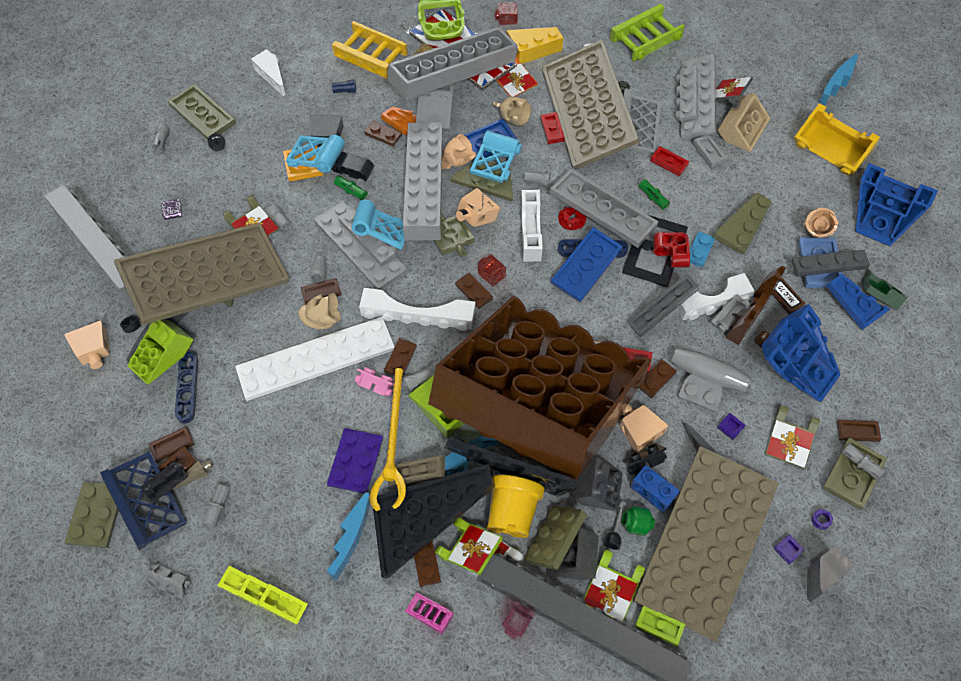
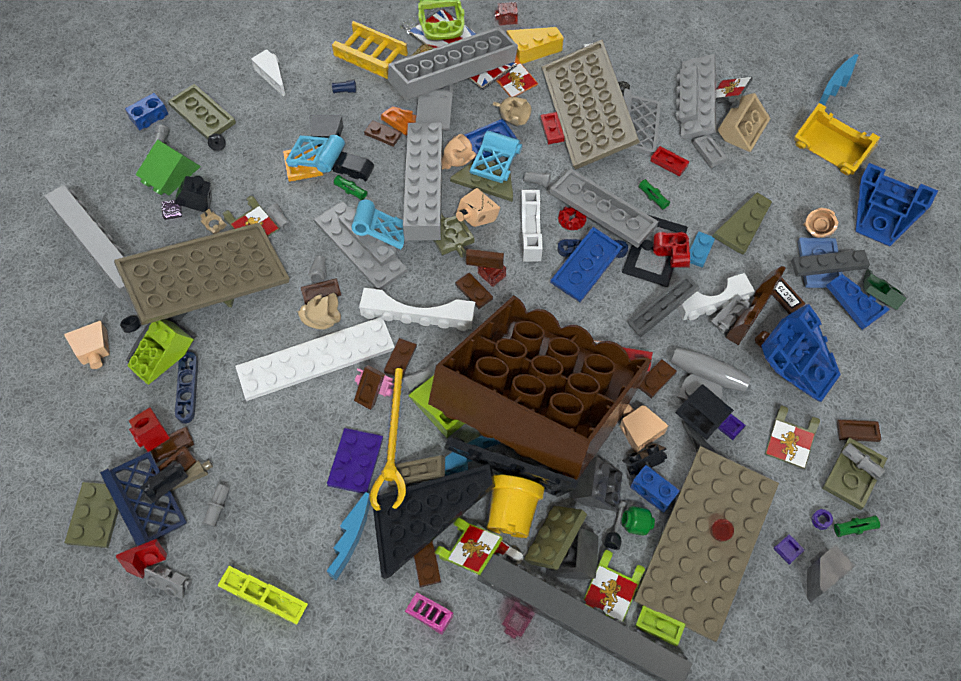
(142, 556): none -> red slope
(146, 111): none -> blue brick
(148, 430): none -> red brick
(165, 168): none -> bright green slope
(194, 193): none -> black torso
(212, 216): none -> tan piece
(369, 387): none -> reddish brown plate
(484, 259): none -> reddish brown tile
(645, 20): lime fence -> none
(704, 411): none -> black slope
(722, 530): none -> clear red tile
(844, 528): none -> green pin

